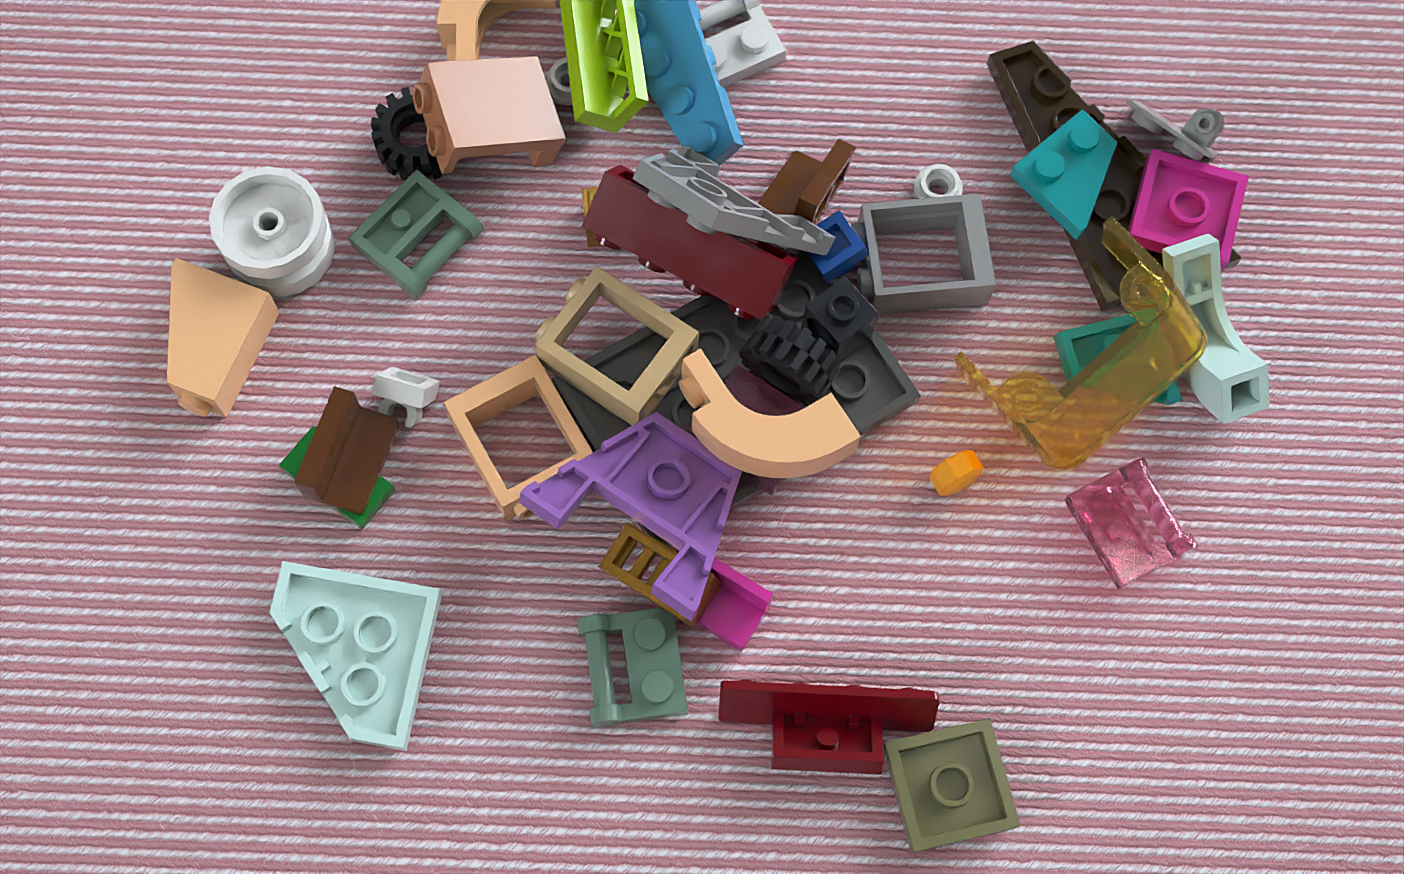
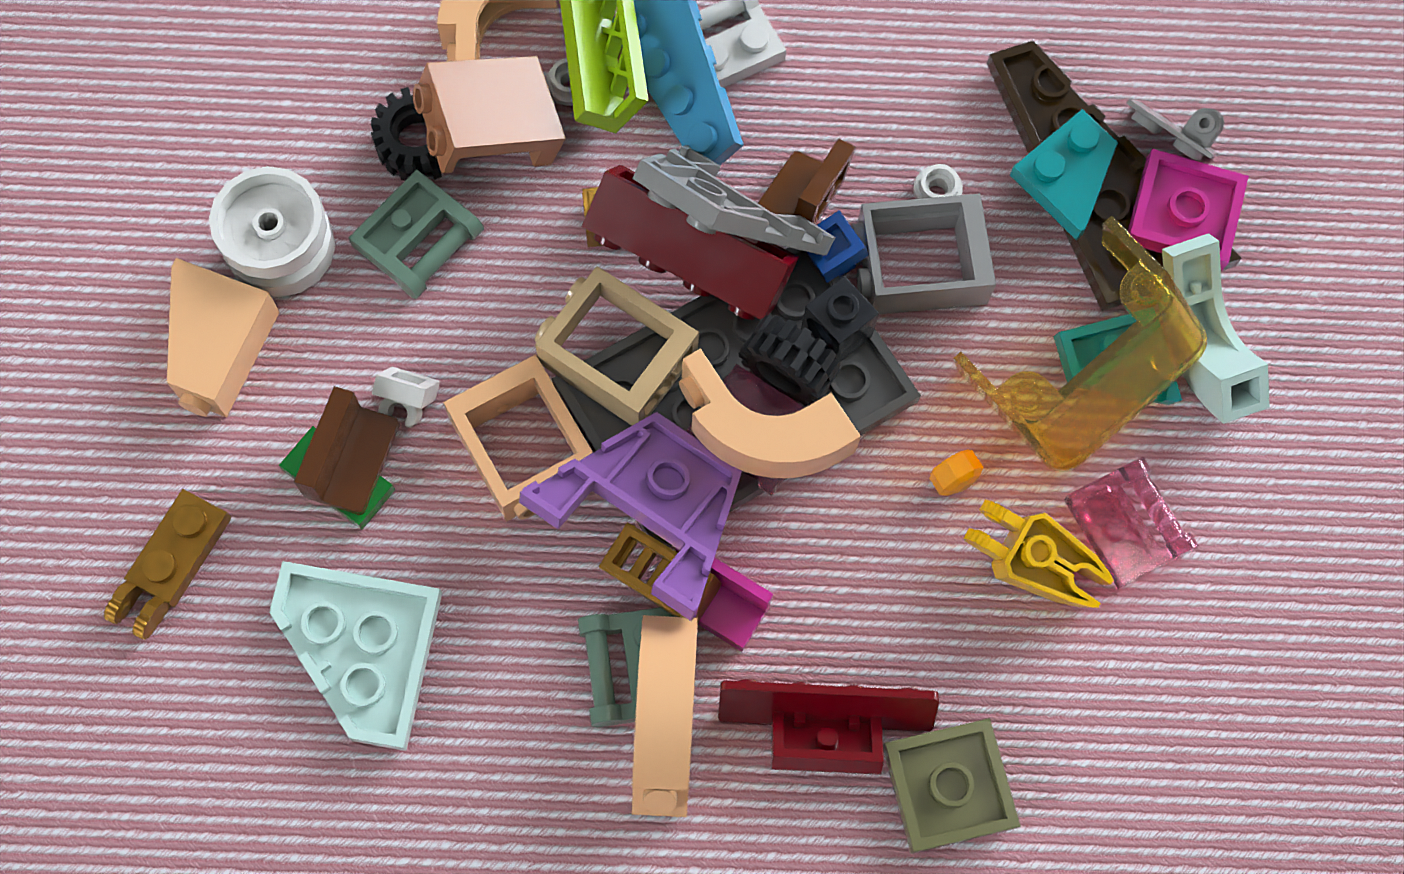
(168, 562): none -> pearl gold hinge
(664, 716): none -> light nougat arch
(1039, 556): none -> yellow hinge

